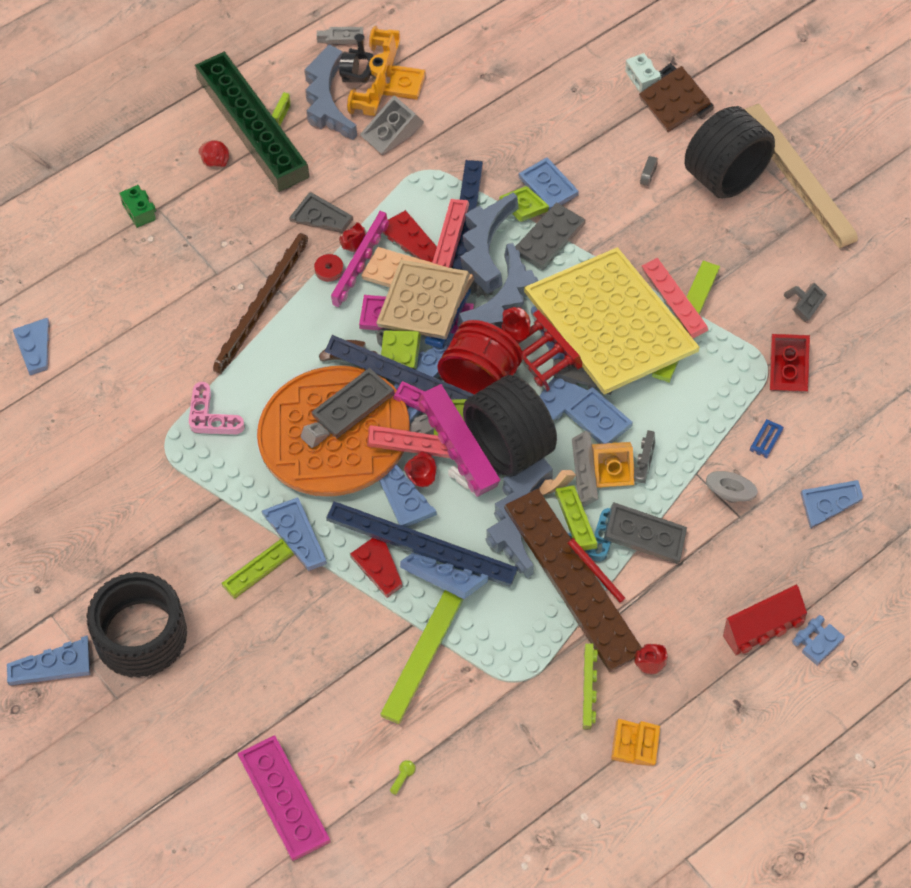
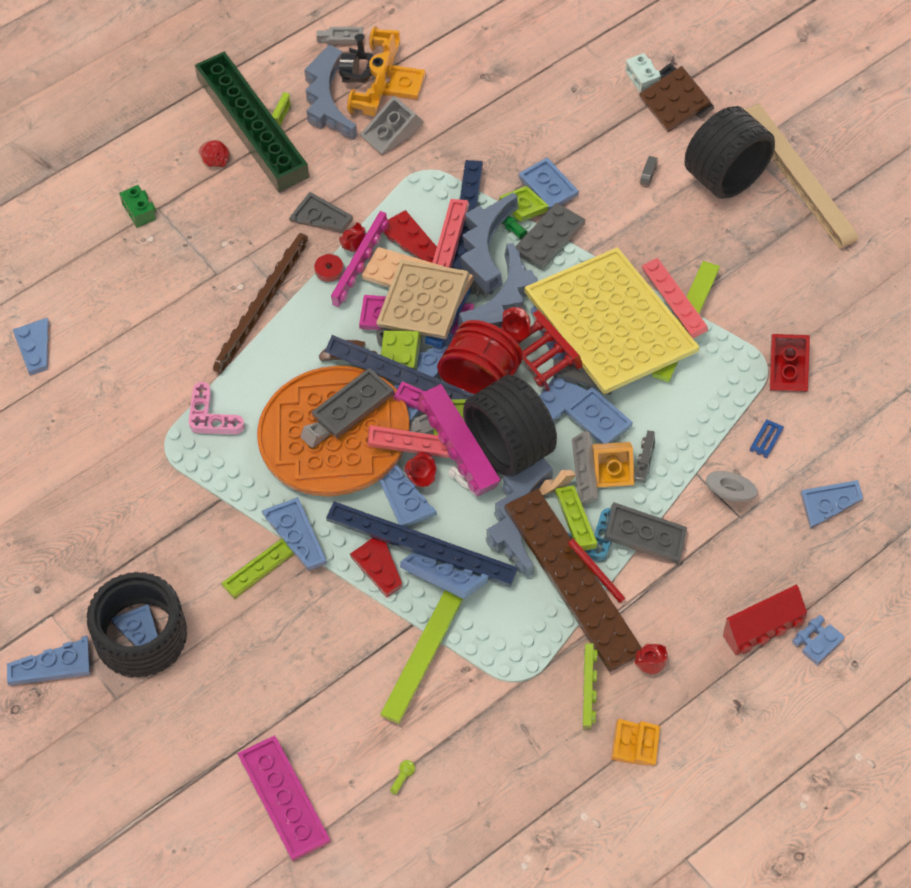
(136, 625): none -> medium blue wing
(511, 224): none -> green pin
(808, 301): dark grey plate -> none

